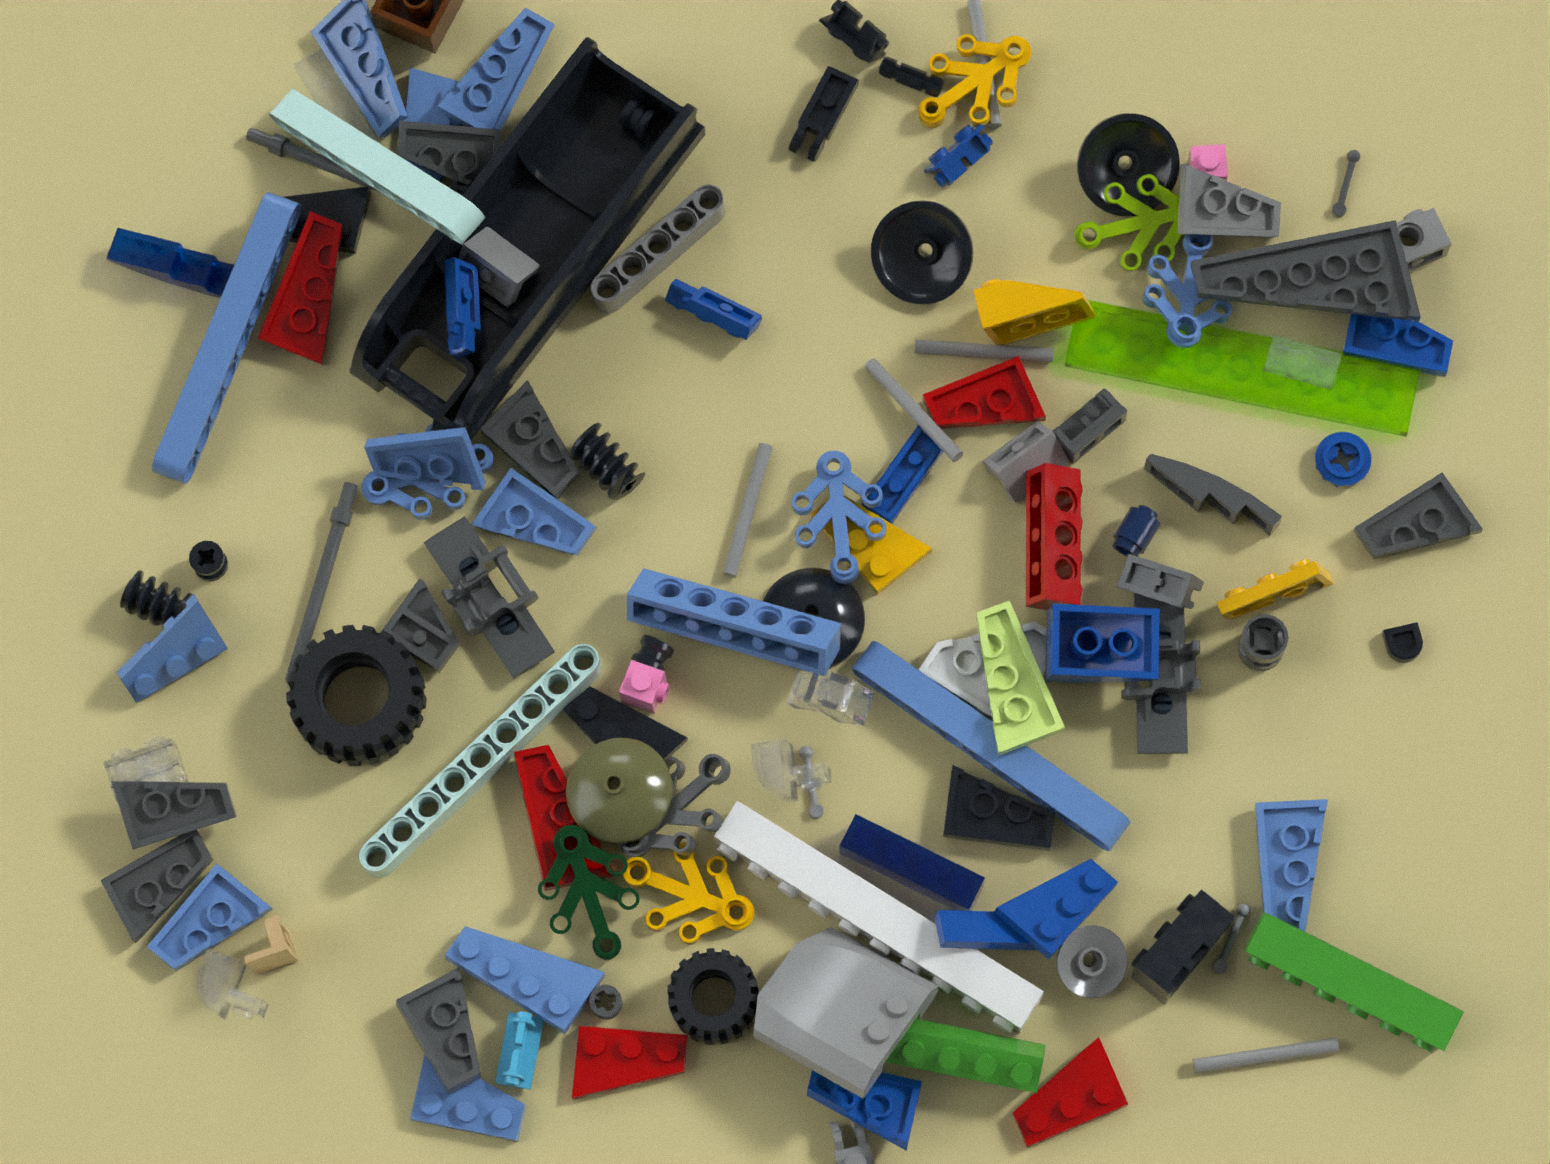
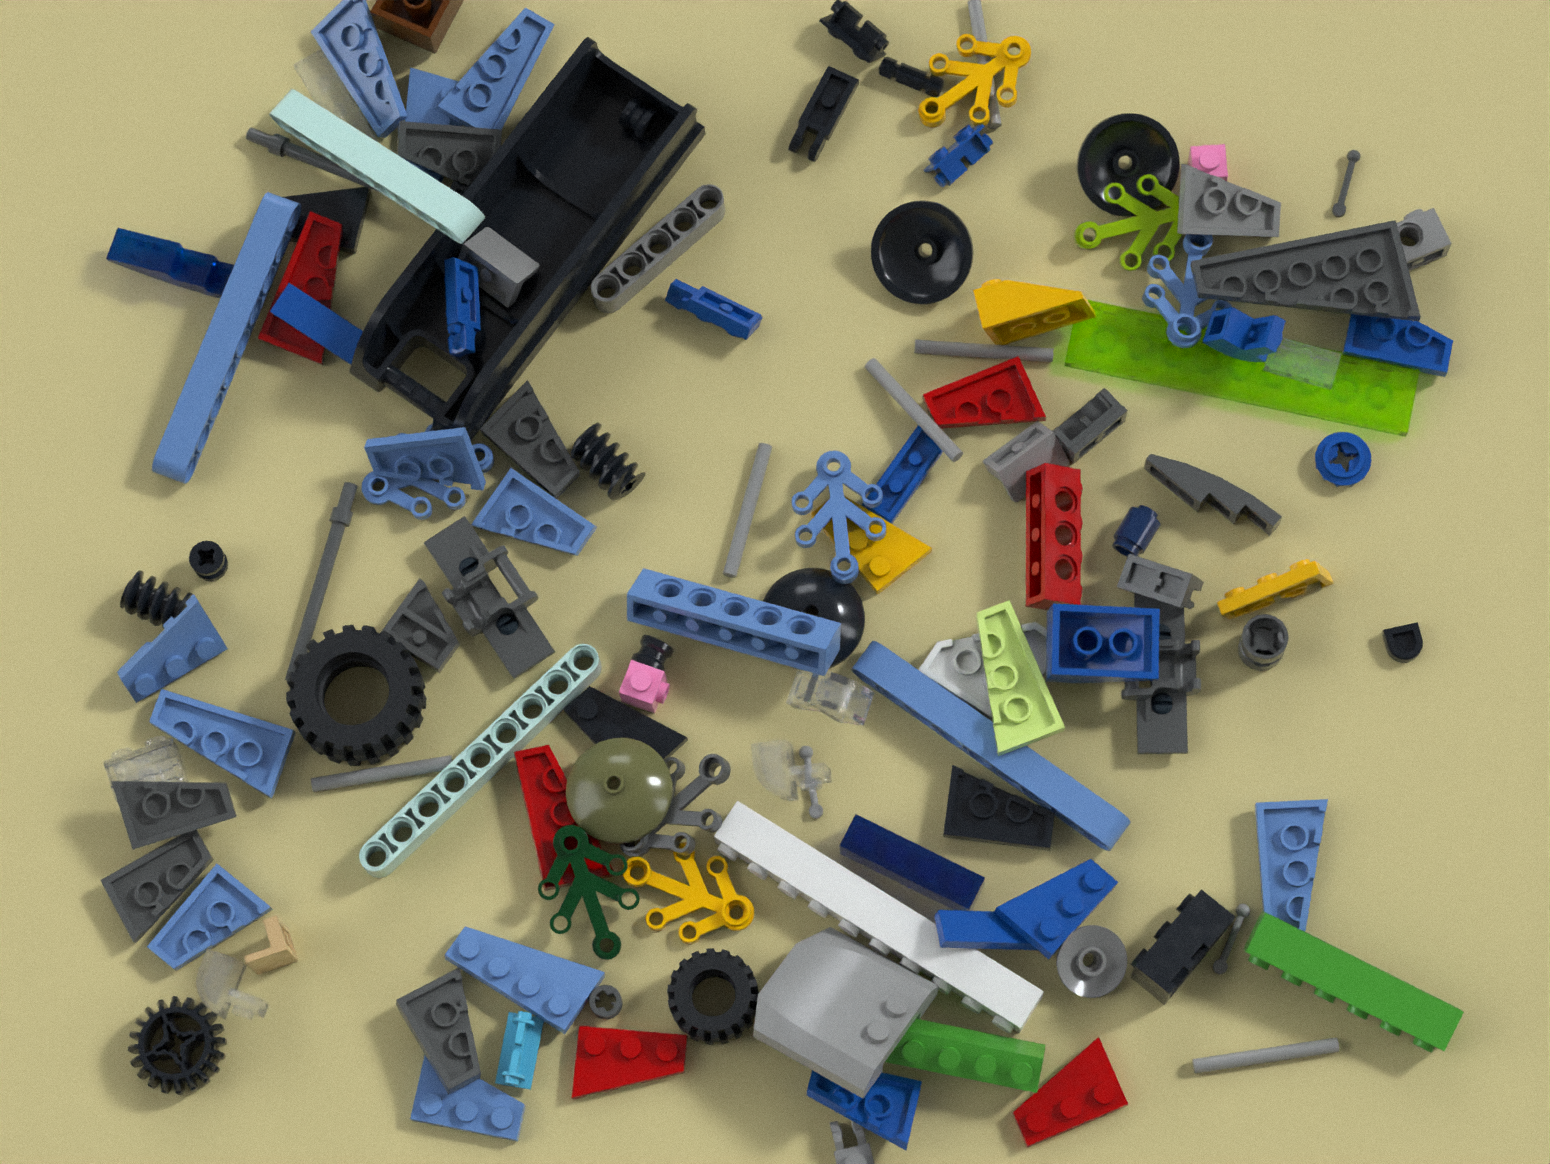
(162, 1049): none -> black gear
(233, 741): none -> medium blue wing
(317, 322): none -> blue tile
(380, 773): none -> light grey bar
(1242, 335): none -> blue brick
(1418, 520): dark grey wing -> none

